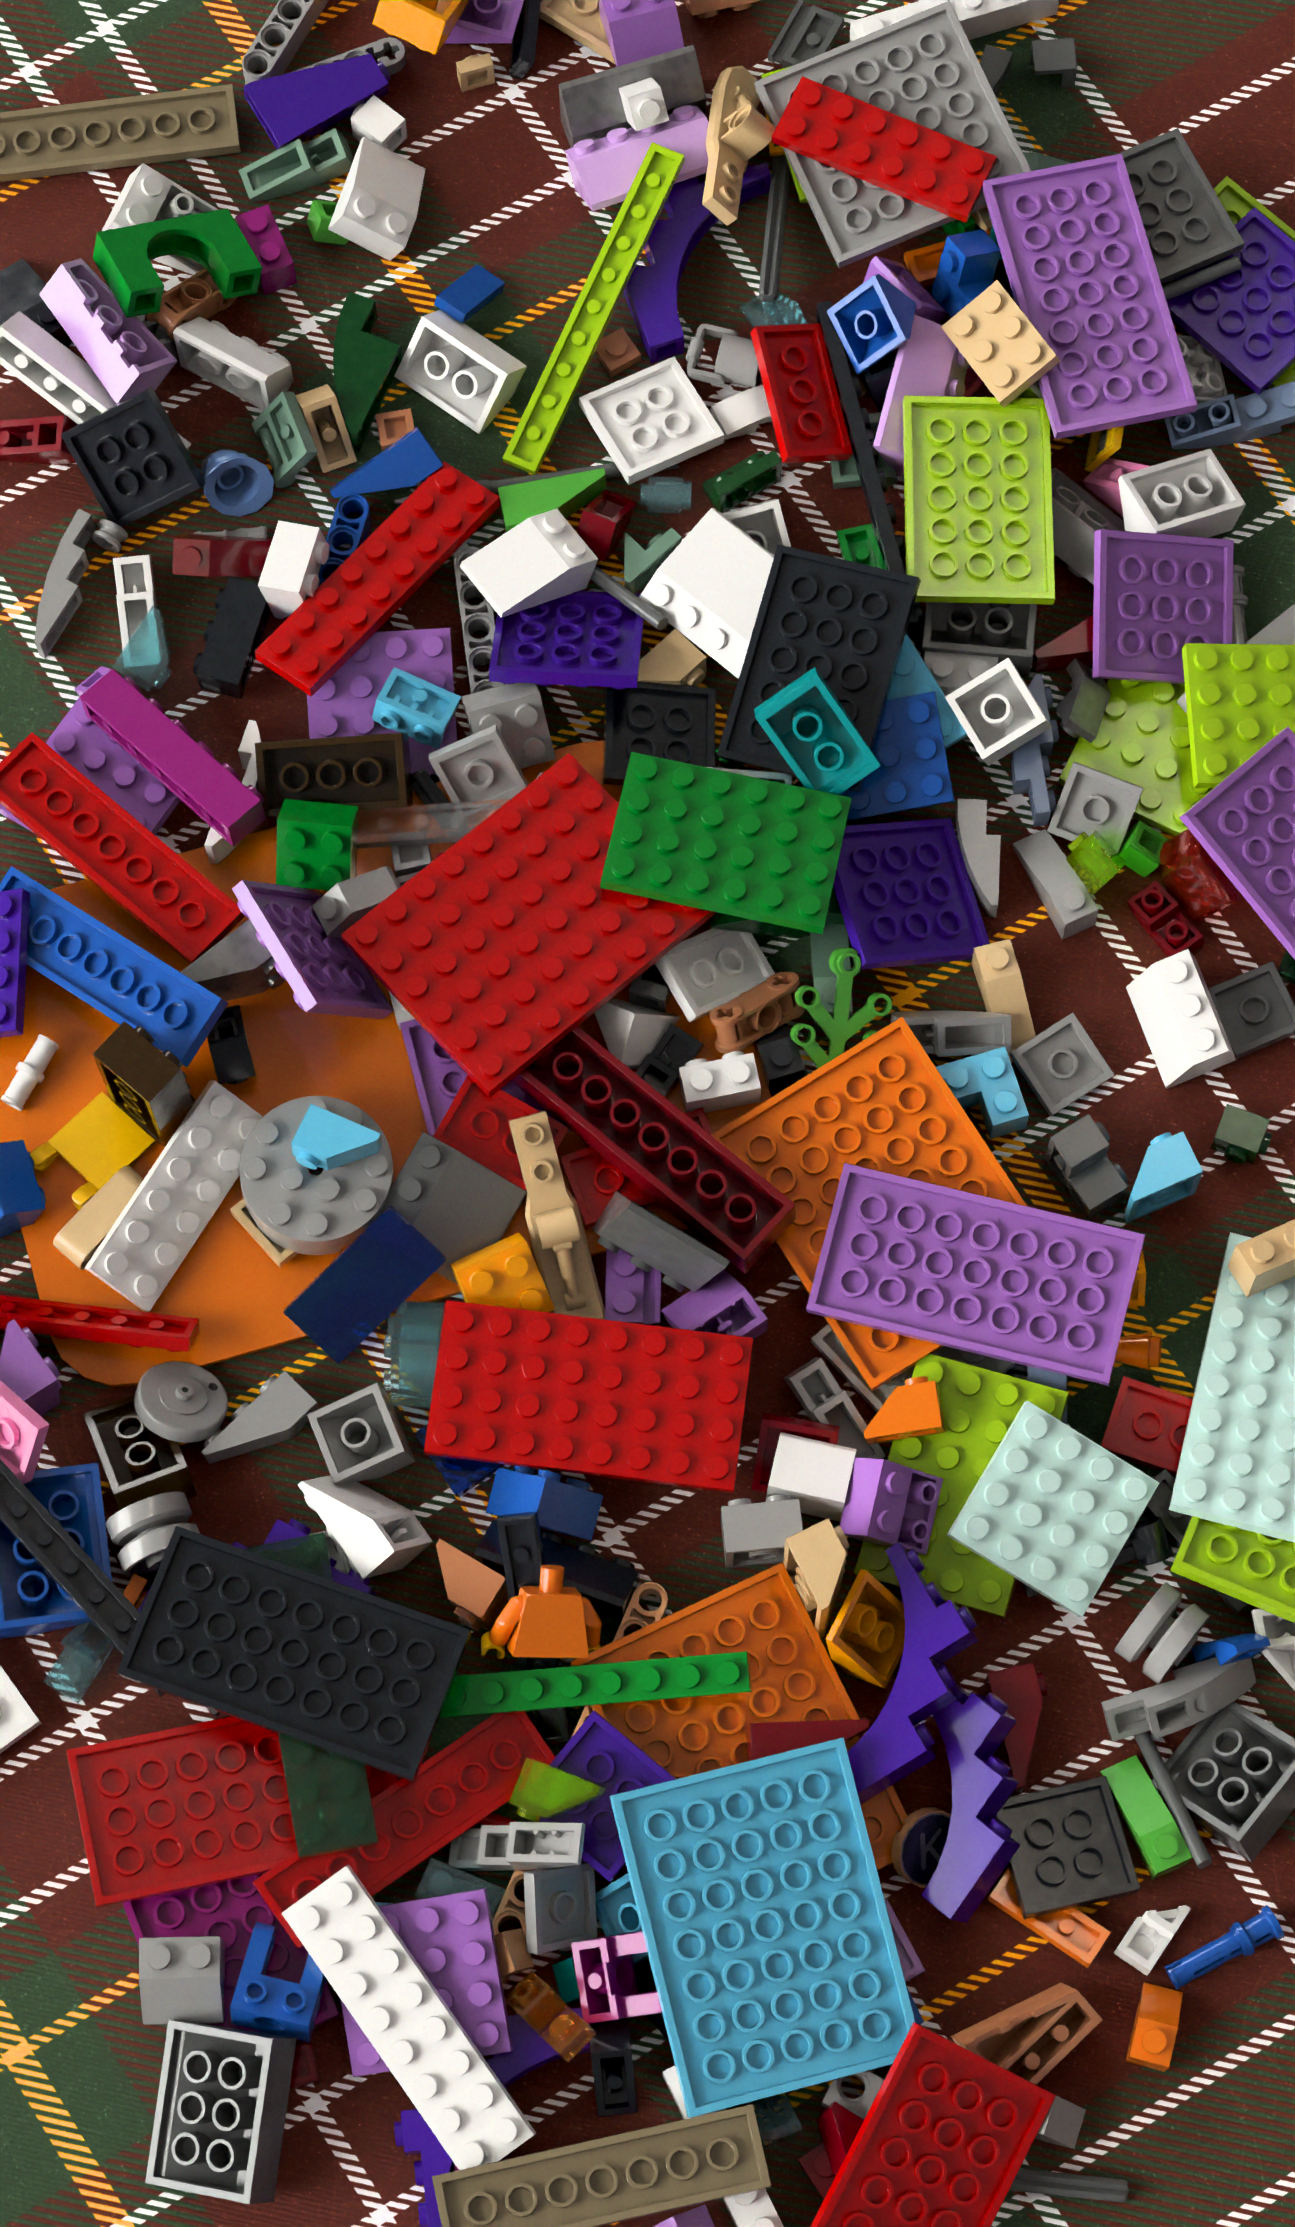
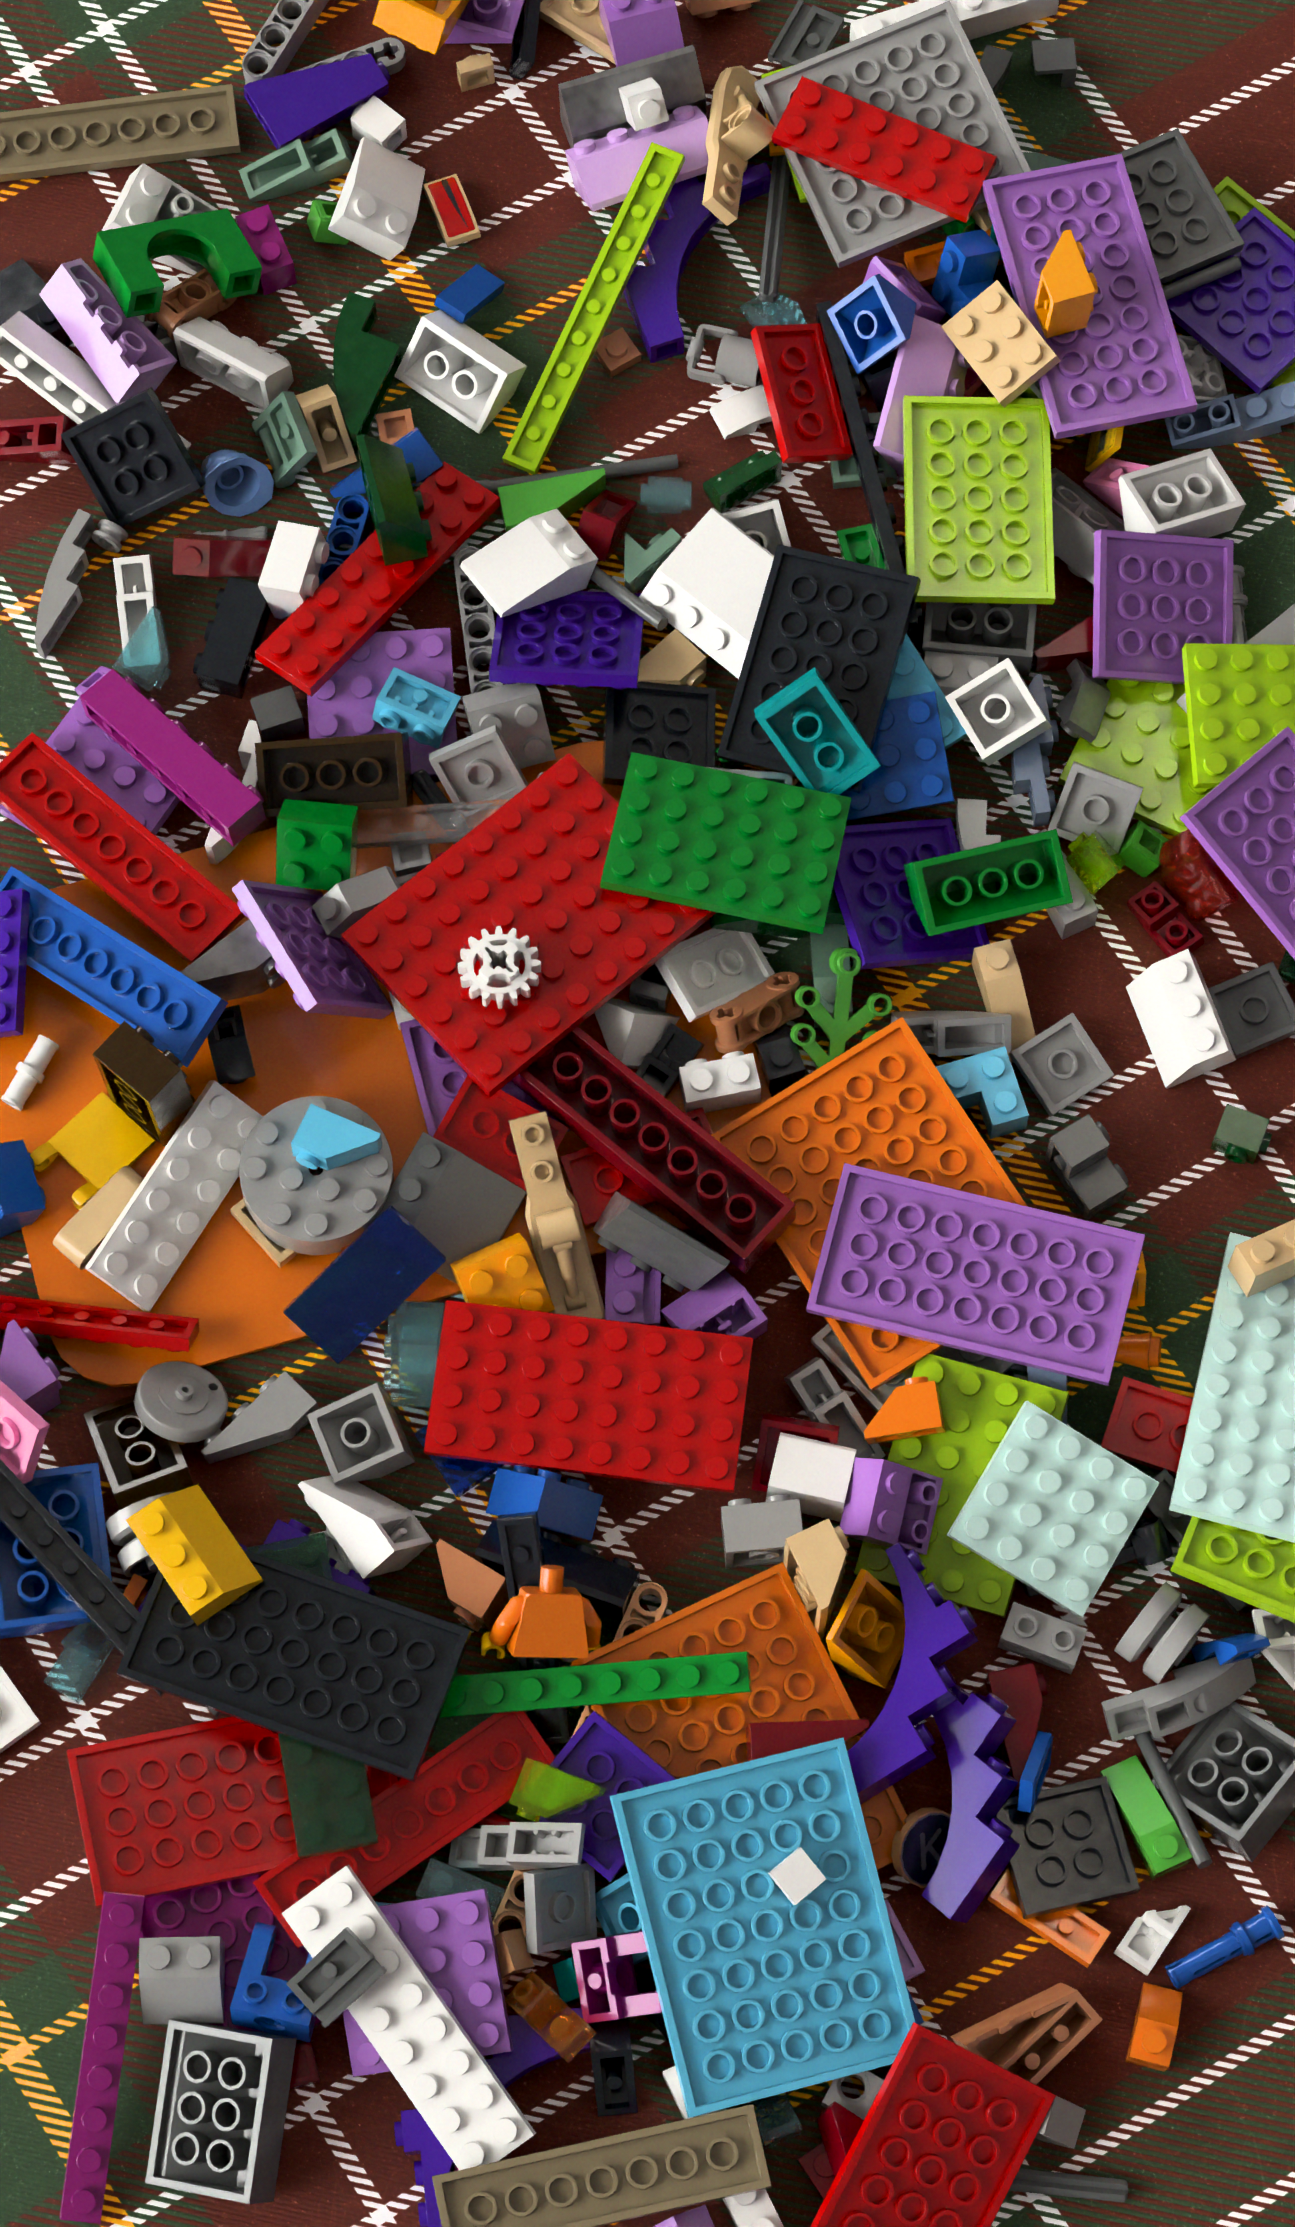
(102, 2057): none -> magenta plate
(194, 1551): none -> yellow slope
(278, 714): none -> dark grey panel
(336, 1977): none -> dark grey plate
(392, 501): none -> dark green slope
(452, 210): none -> slope
(499, 951): none -> white gear
(651, 420): white plate -> none
(797, 1876): none -> white tile
(989, 883): none -> green slope
(1035, 1772): none -> blue tile
(1042, 1638): none -> light grey brick
(1065, 289): none -> light orange slope
(1165, 1176): medium azure slope -> none

